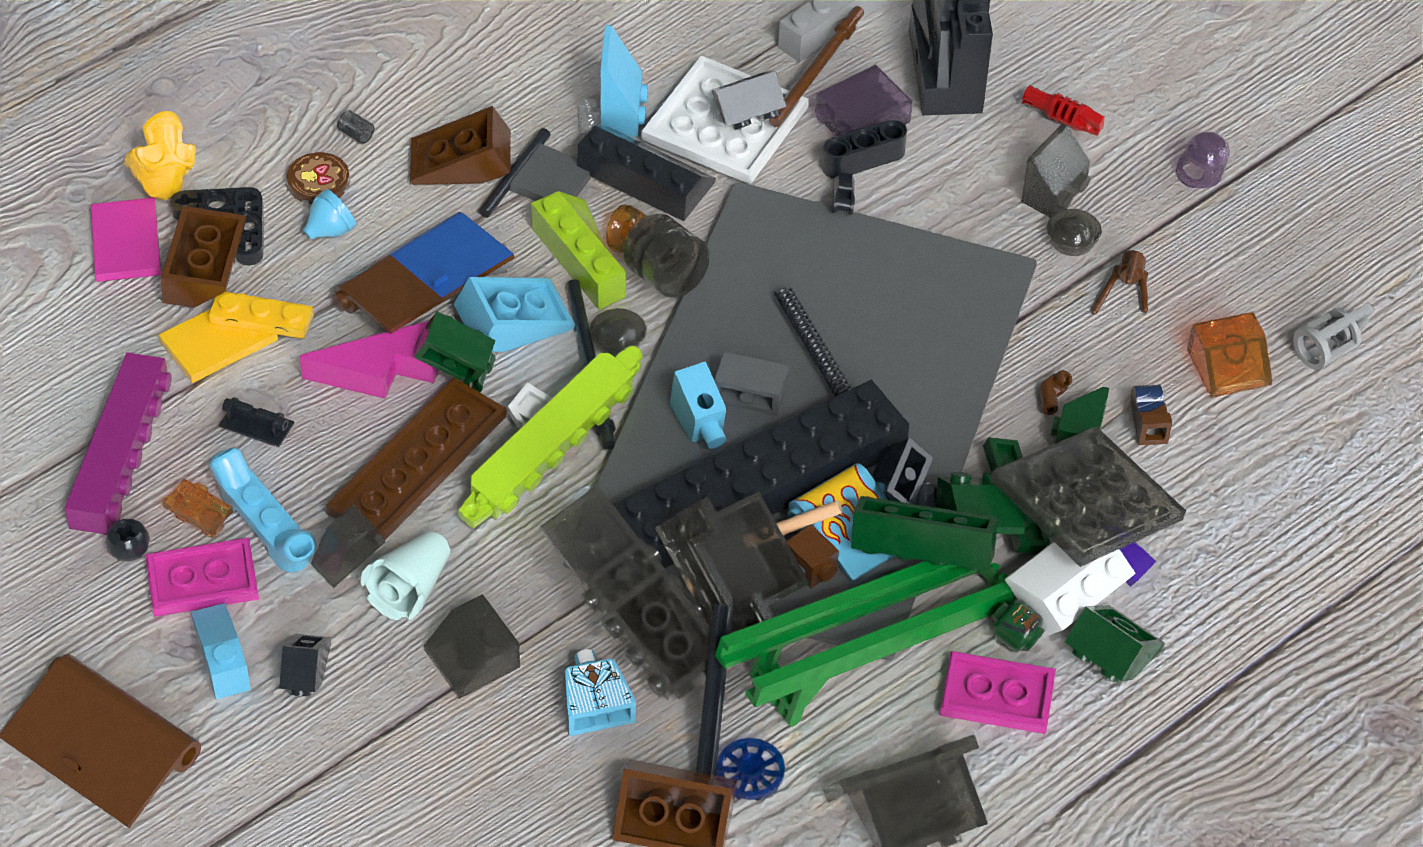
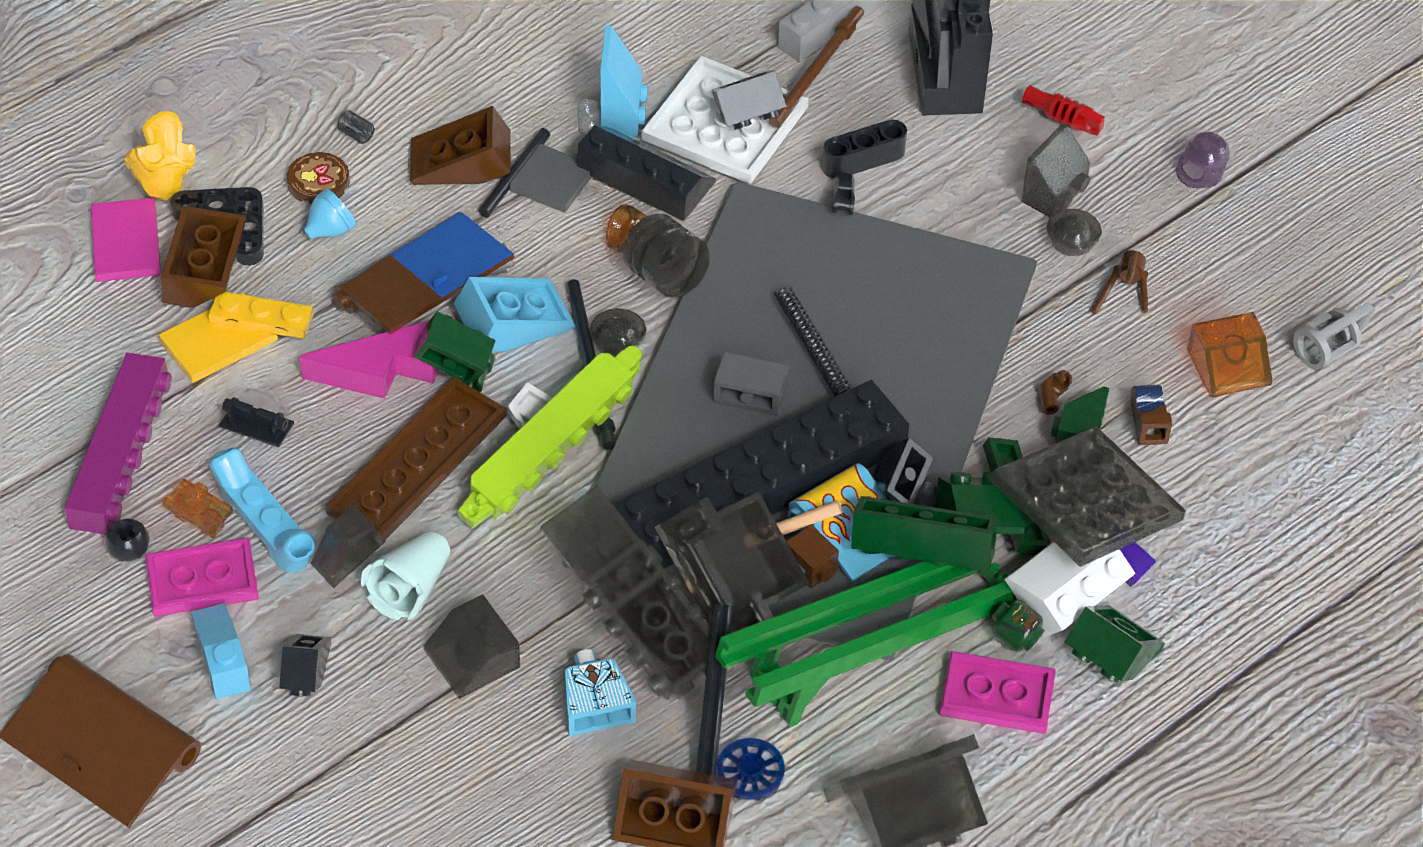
(574, 240): lime wedge -> none
(698, 405): medium azure torso -> none
(862, 102): clear purple brick -> none

